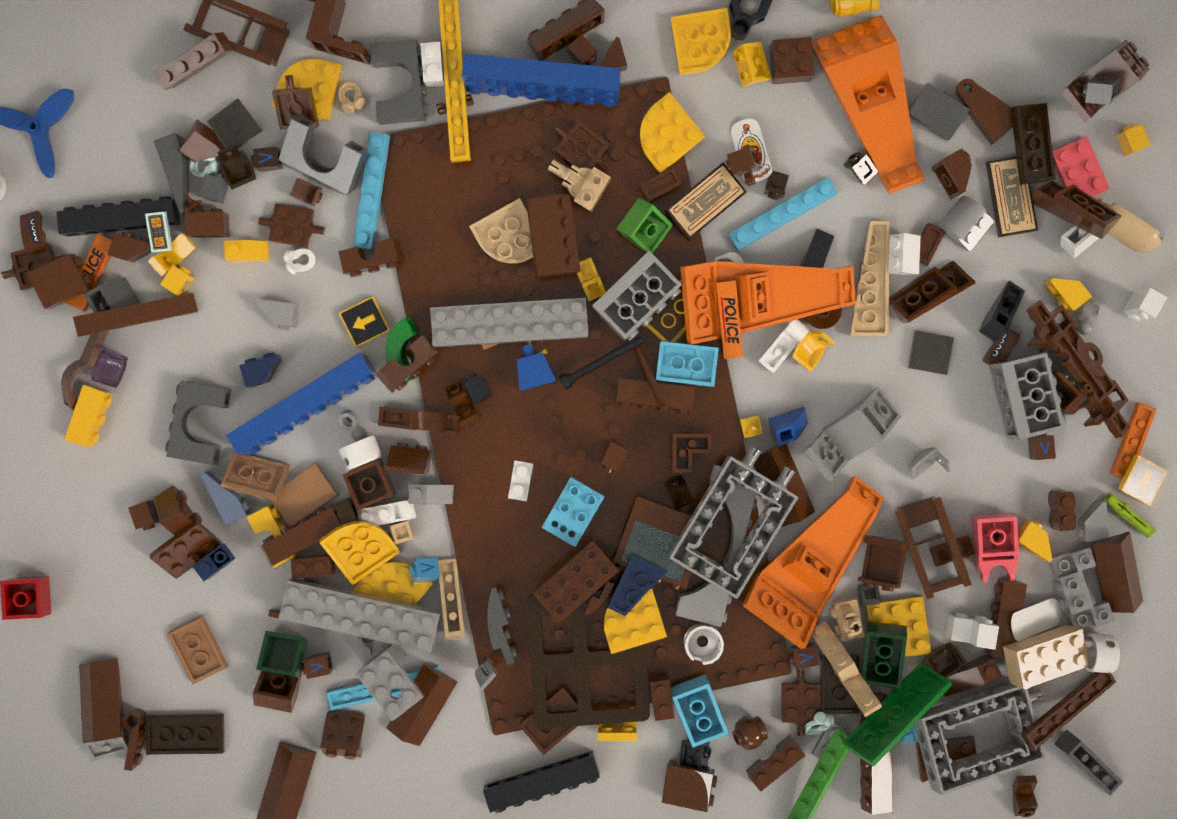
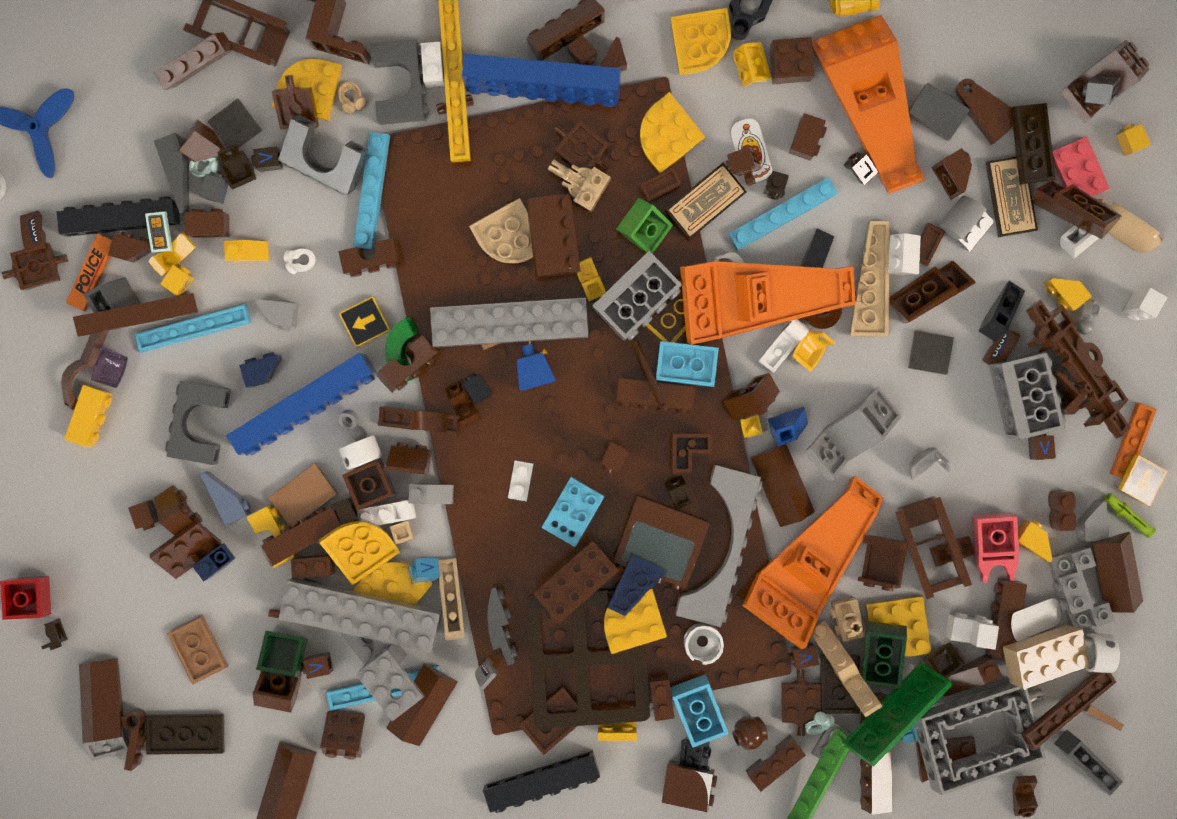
(55, 632): none -> dark brown bracket
(60, 281): reddish brown brick -> none
(192, 204): reddish brown bar -> none
(192, 328): none -> medium azure tile
(255, 476): medium nougat tile -> none
(291, 225): reddish brown plate -> none
(306, 192): reddish brown bracket -> none
(568, 379): black piece -> none
(595, 602): reddish brown slope -> none
(729, 319): orange tile -> none
(753, 398): none -> reddish brown brick
(760, 537): light grey brick -> none
(807, 137): none -> reddish brown brick
(869, 595): dark grey tile -> none
(1104, 717): none -> medium nougat tile

